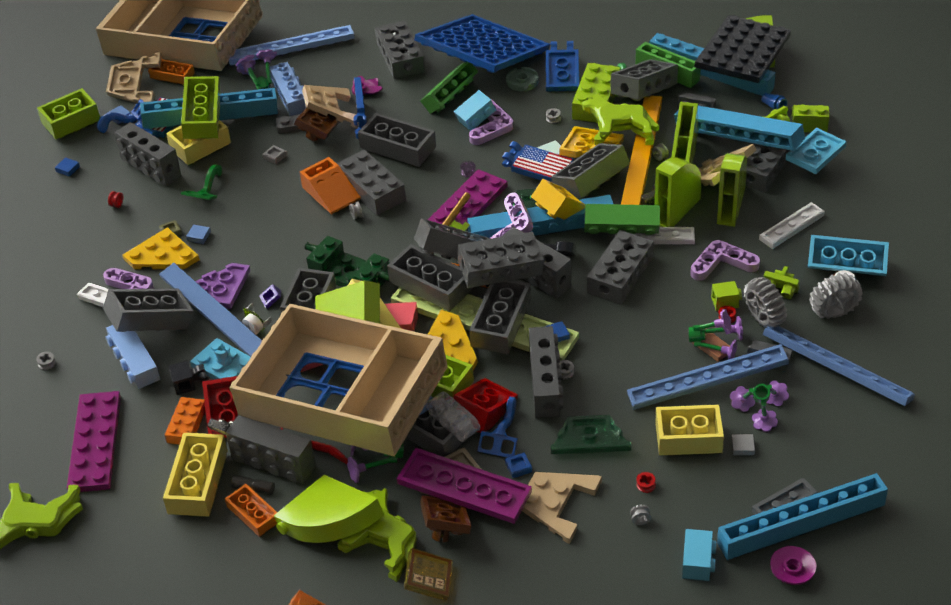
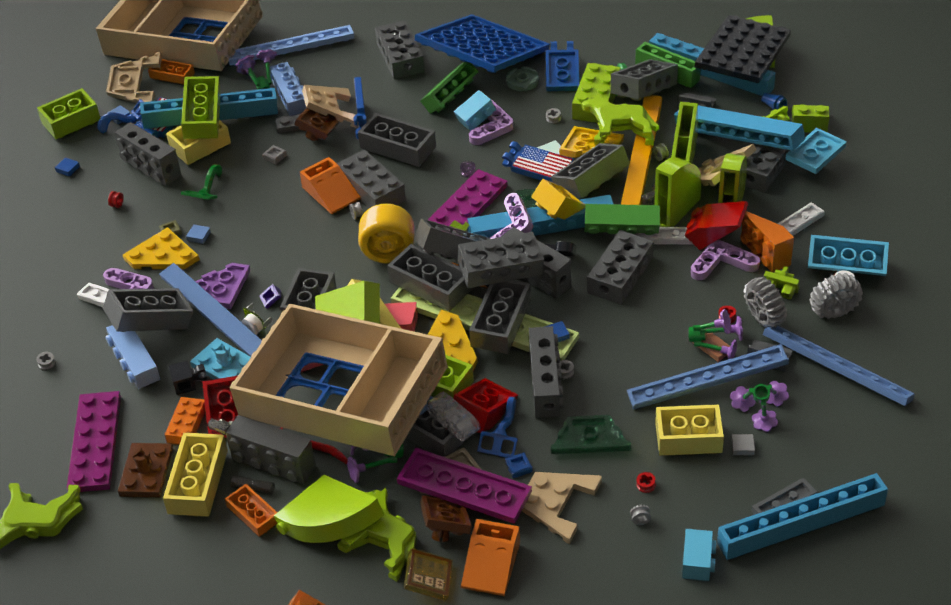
(145, 470): none -> reddish brown plate
(331, 257): dark green brick -> none
(368, 86): magenta plate -> none
(385, 232): none -> yellow wheel
(456, 210): pearl gold bar -> none
(491, 557): none -> orange slope
(714, 222): none -> red slope
(725, 295): lime brick -> none
(767, 241): none -> orange slope
(793, 558): magenta dish -> none

